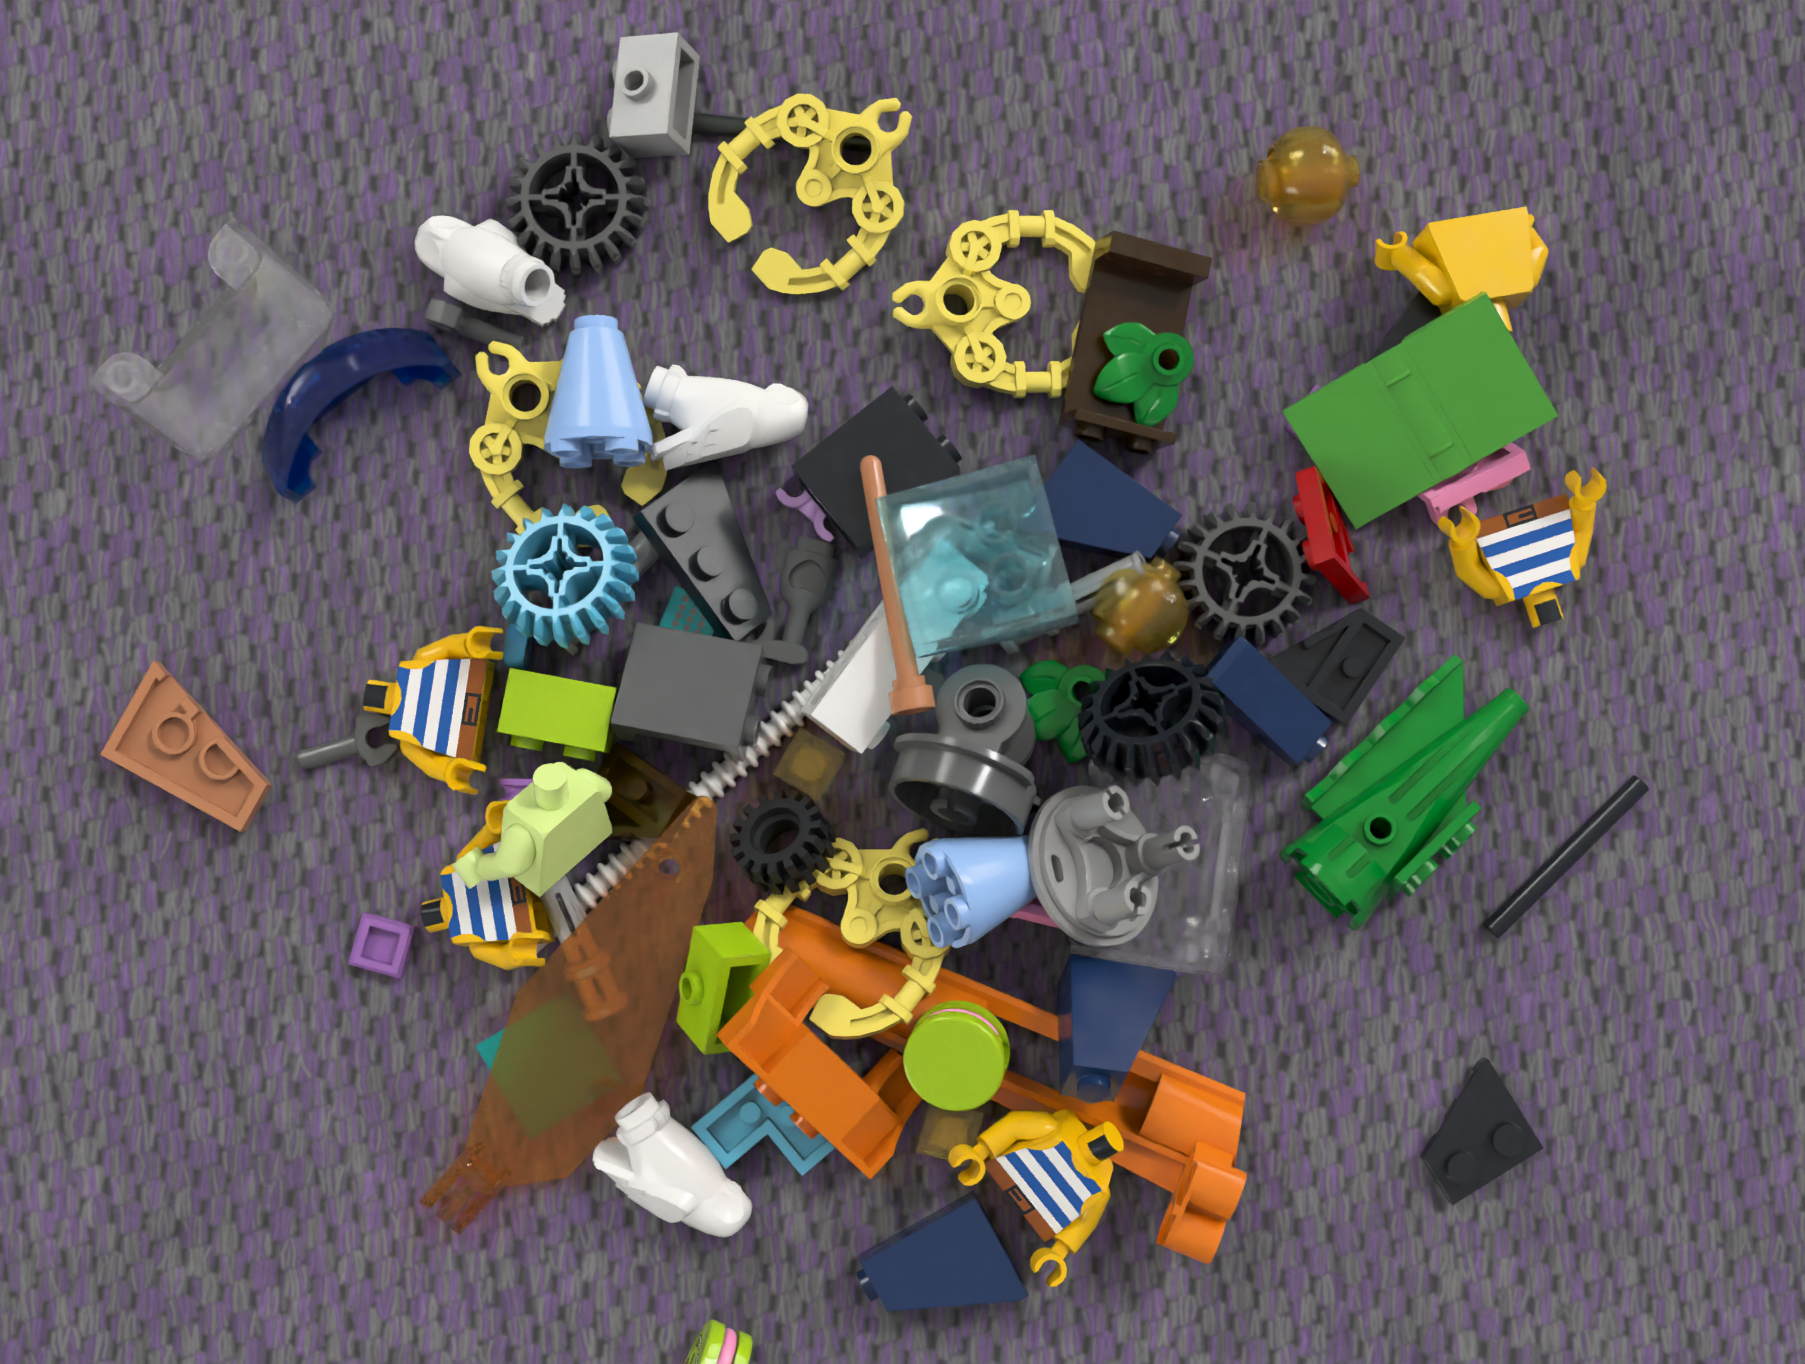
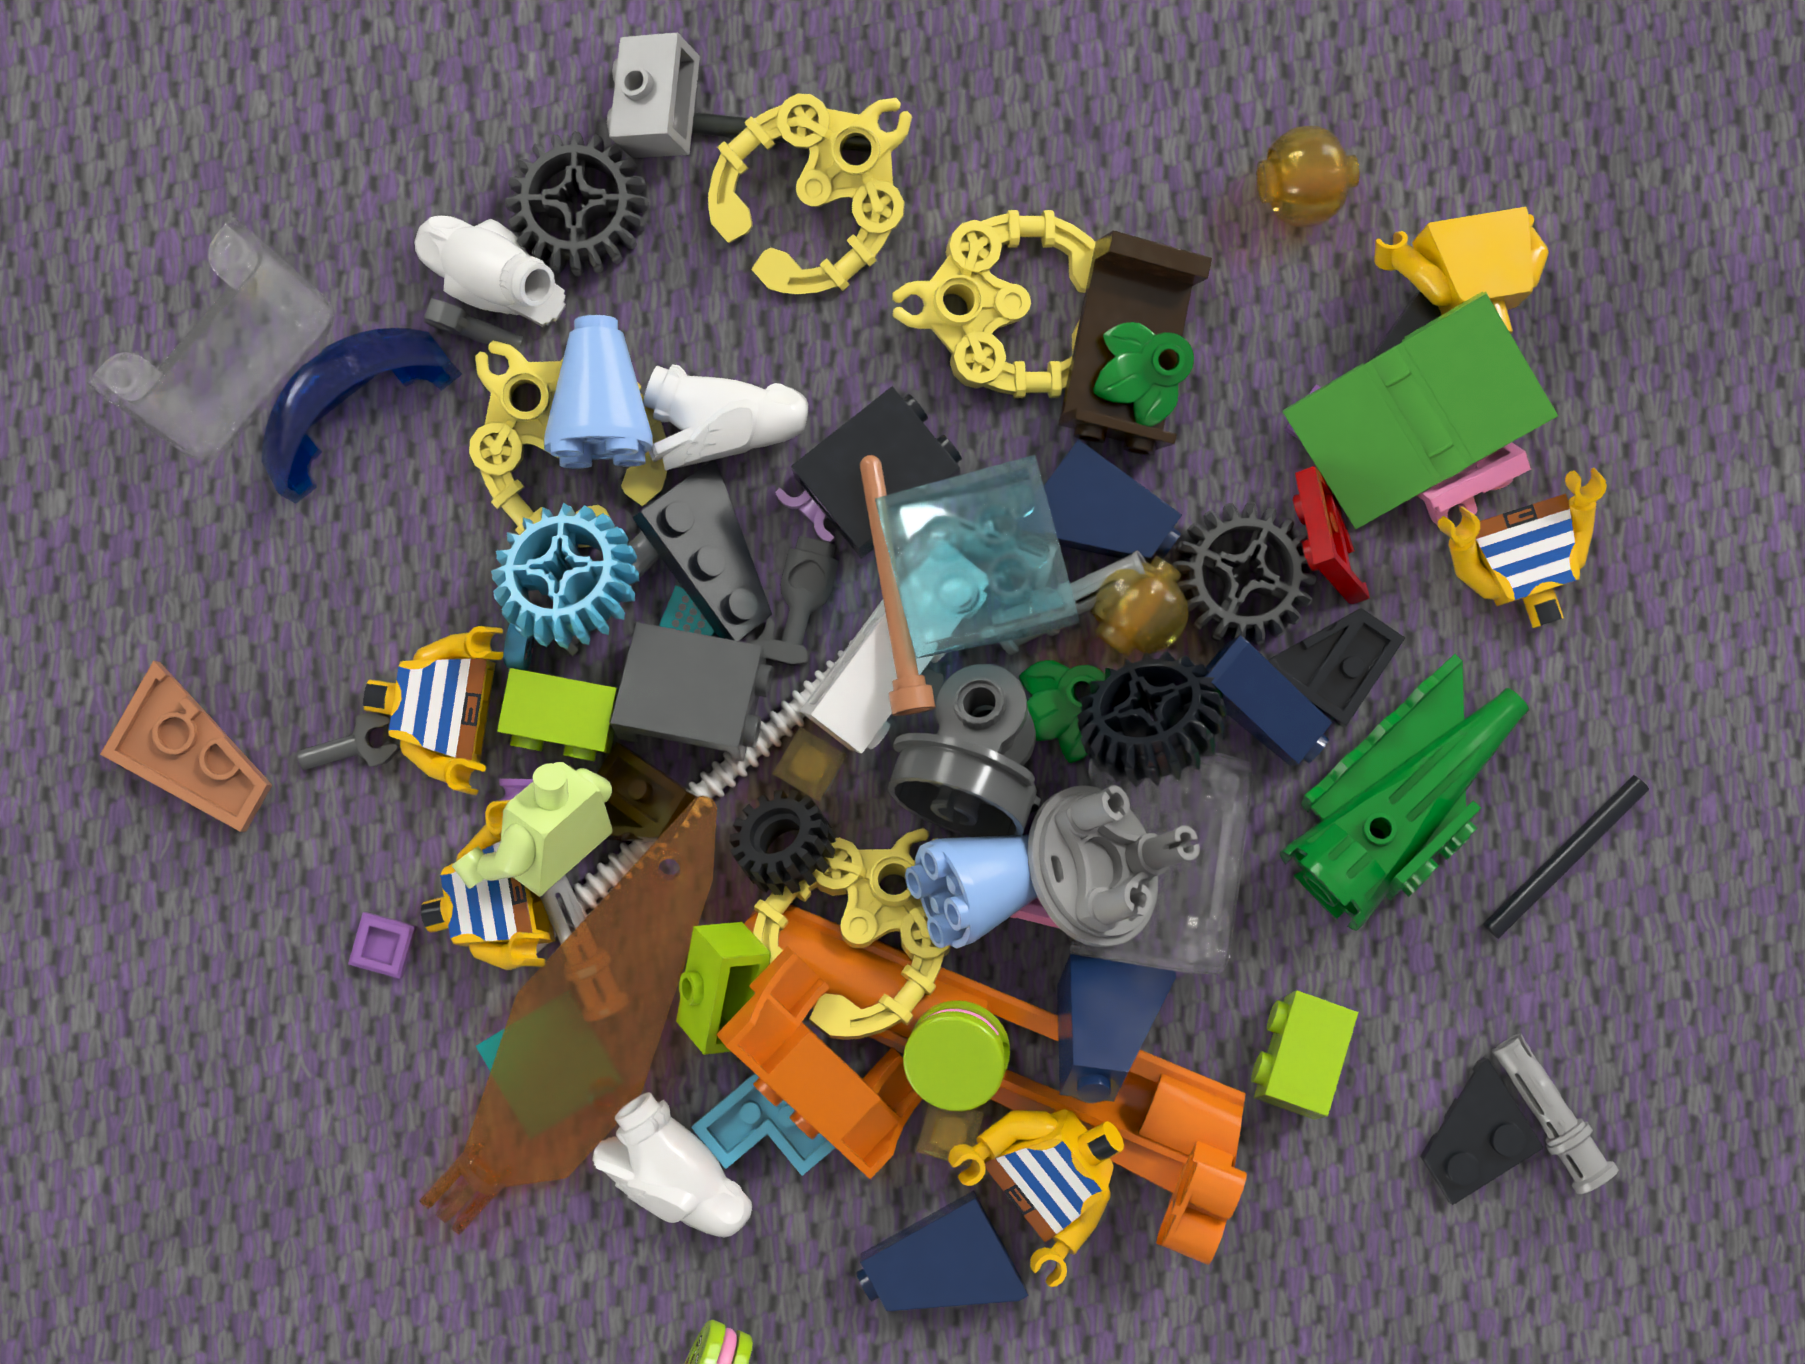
(1303, 1054): none -> lime brick
(1566, 1134): none -> light grey pin

